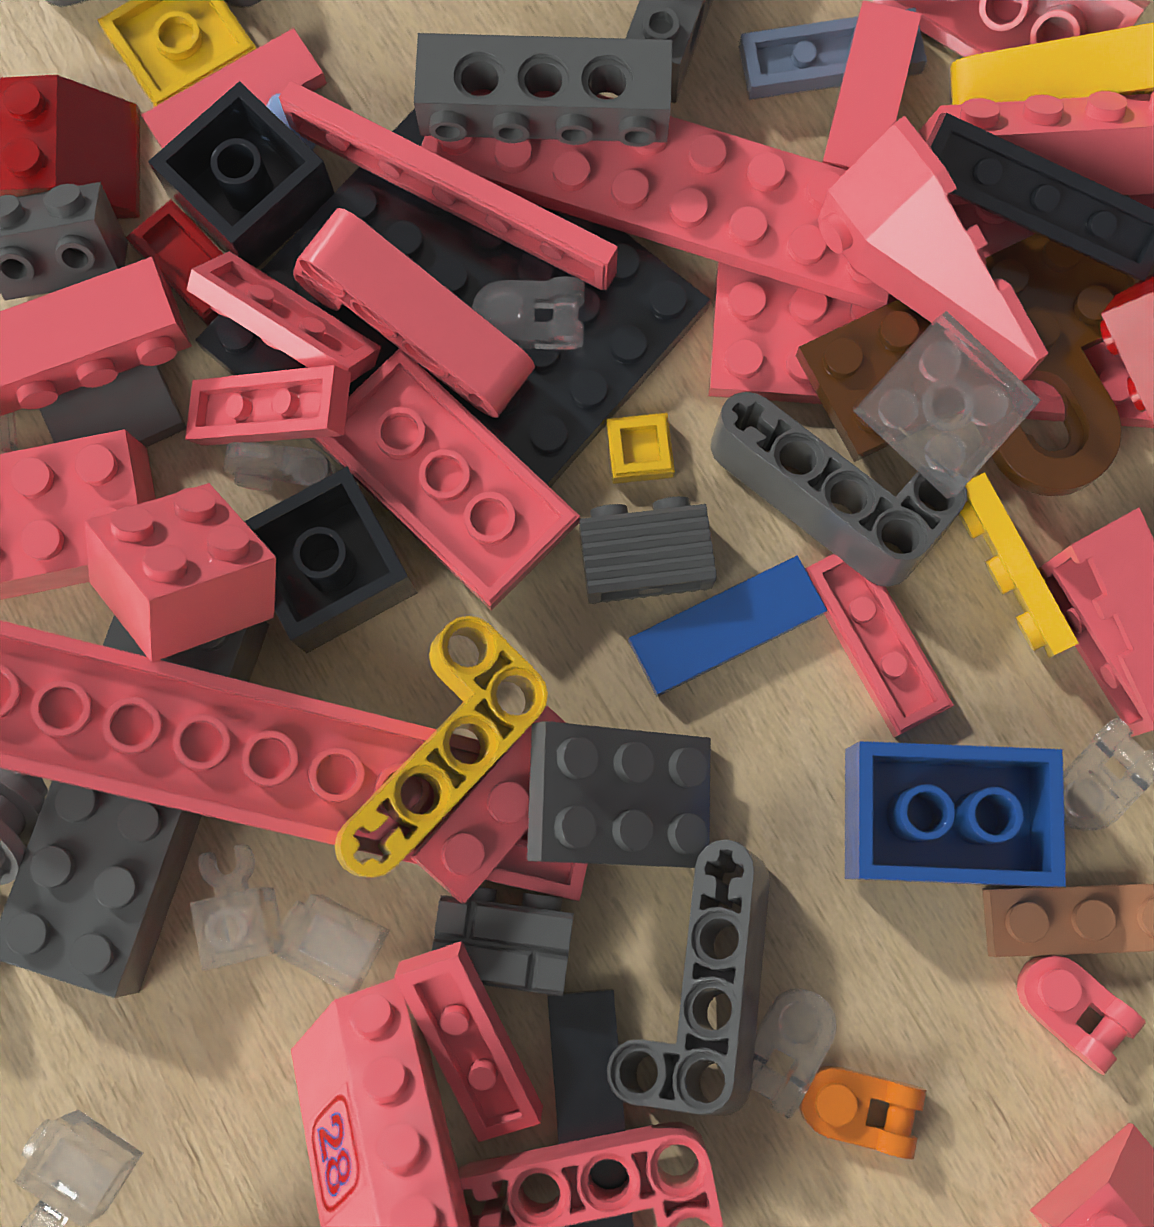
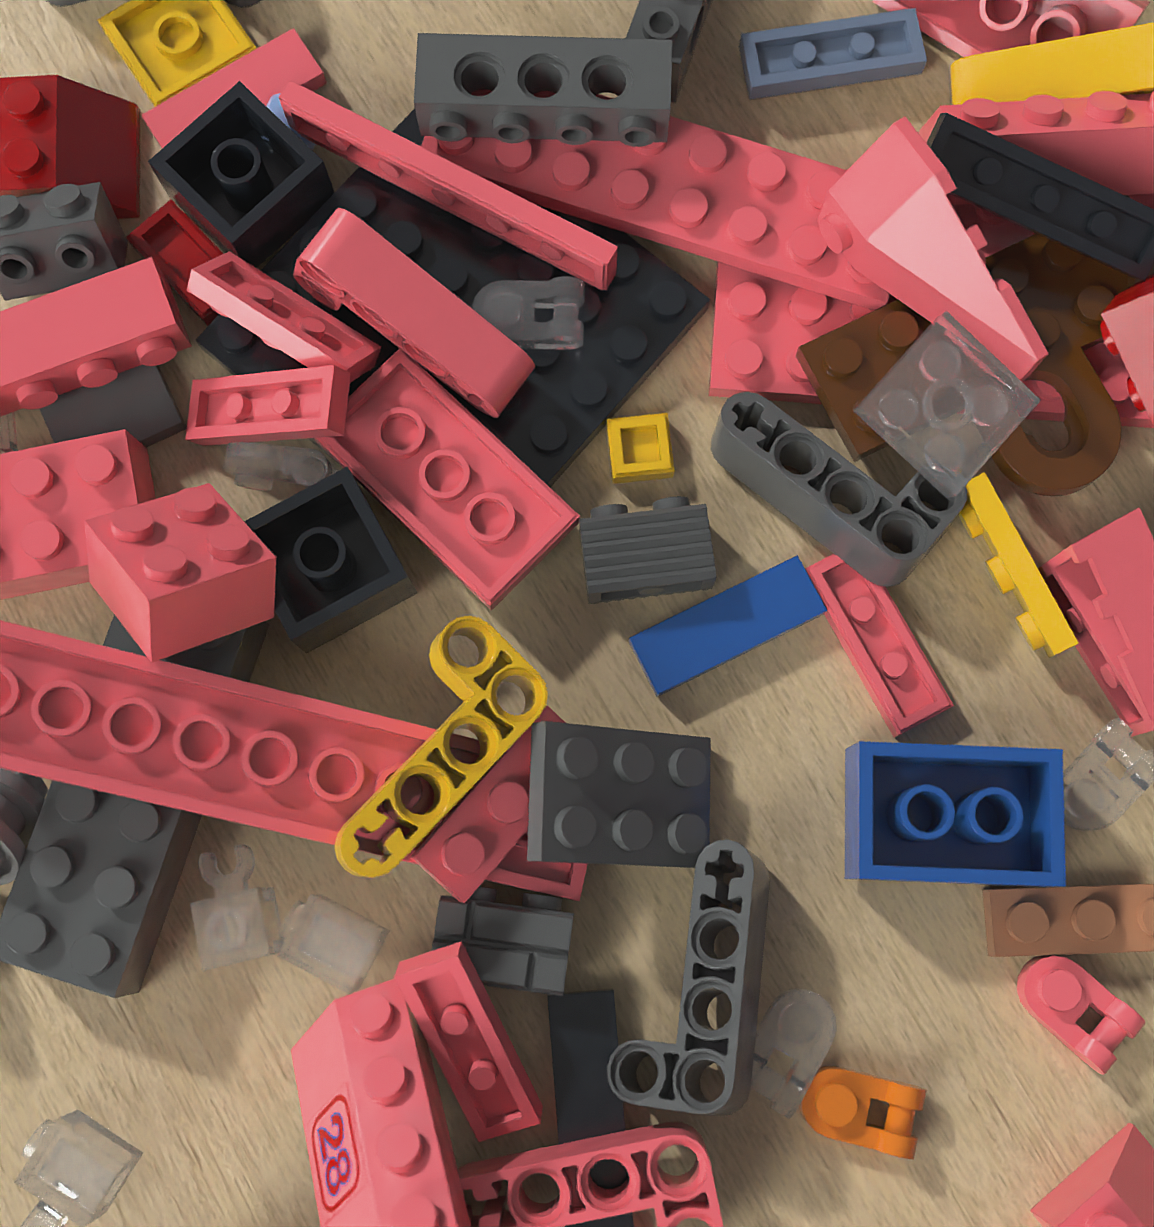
(871, 81): coral tile -> none

